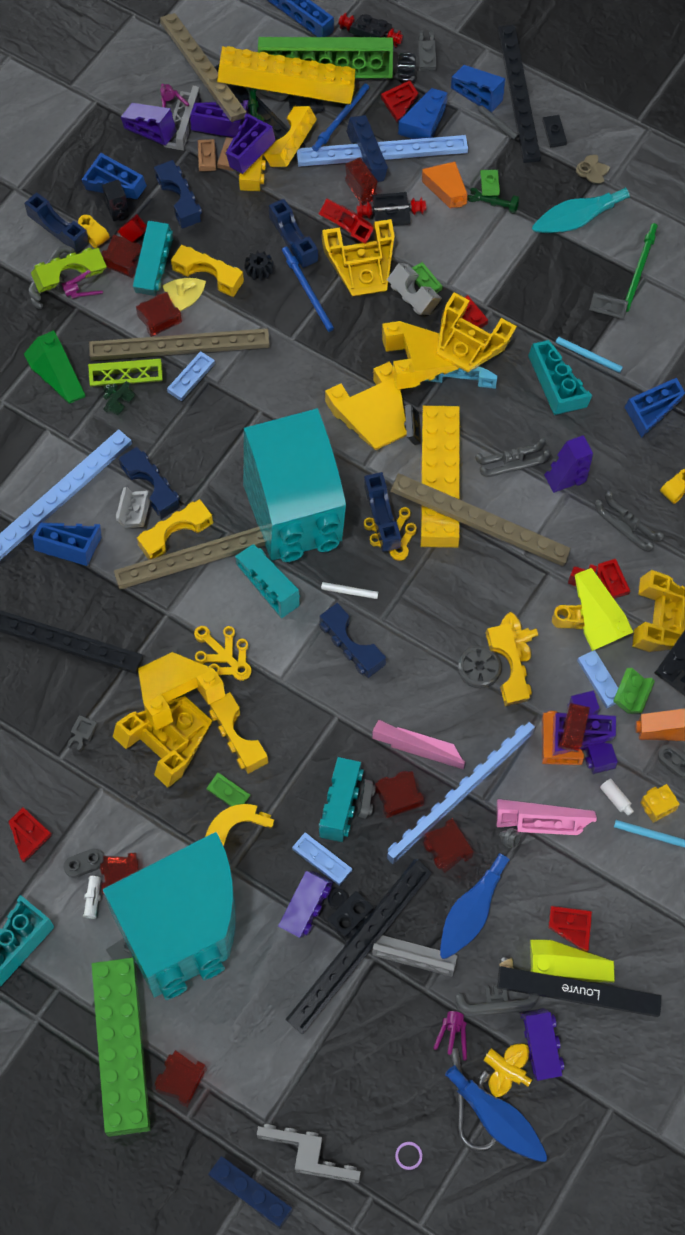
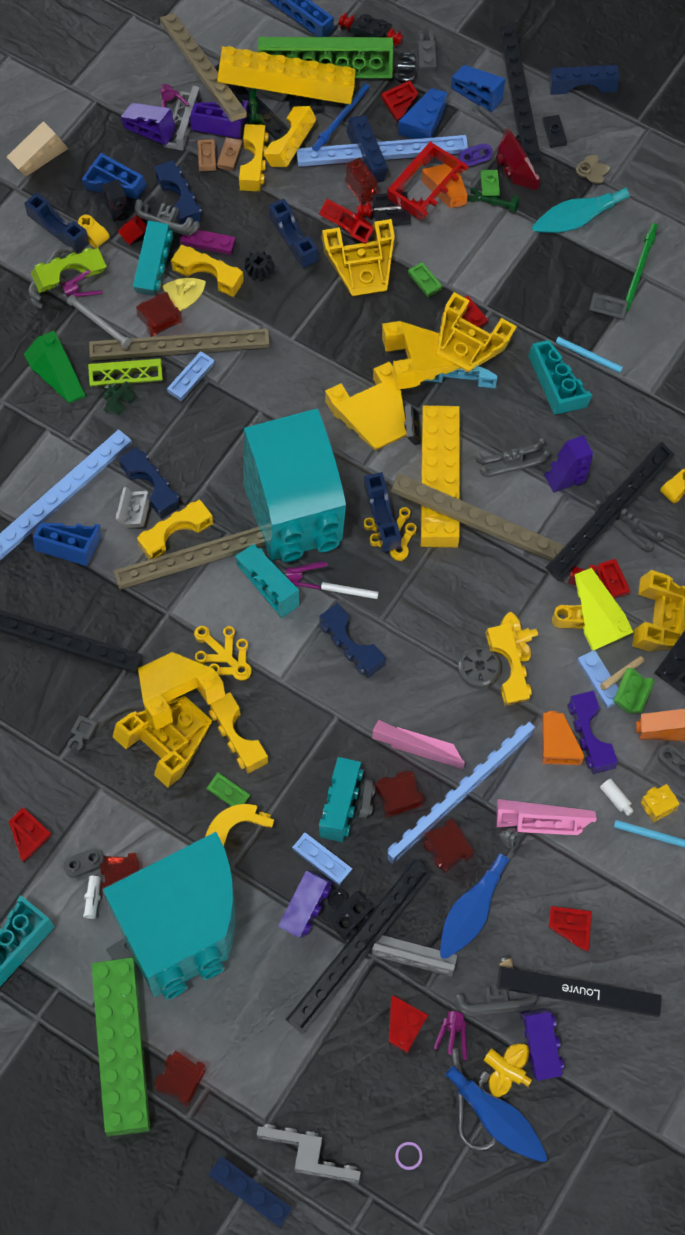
(37, 149): none -> tan wedge
(72, 301): none -> light grey bar
(122, 255): clear red hips -> none
(167, 215): none -> dark grey piece
(210, 241): none -> magenta plate
(250, 143): dark purple wedge -> none
(293, 263): blue bar -> none
(294, 574): none -> magenta plant
(403, 280): light grey arch -> none
(404, 1024): none -> red wing
(423, 158): none -> red hinge
(474, 154): none -> dark purple plate
(515, 162): none -> dark red wedge
(565, 78): none -> dark blue arch
(568, 962): neon yellow wedge -> none
(574, 727): clear red hips -> none
(598, 730): dark purple wedge -> none
(609, 511): none -> black plate
(619, 675): none -> tan bar
(652, 405): blue wedge -> none

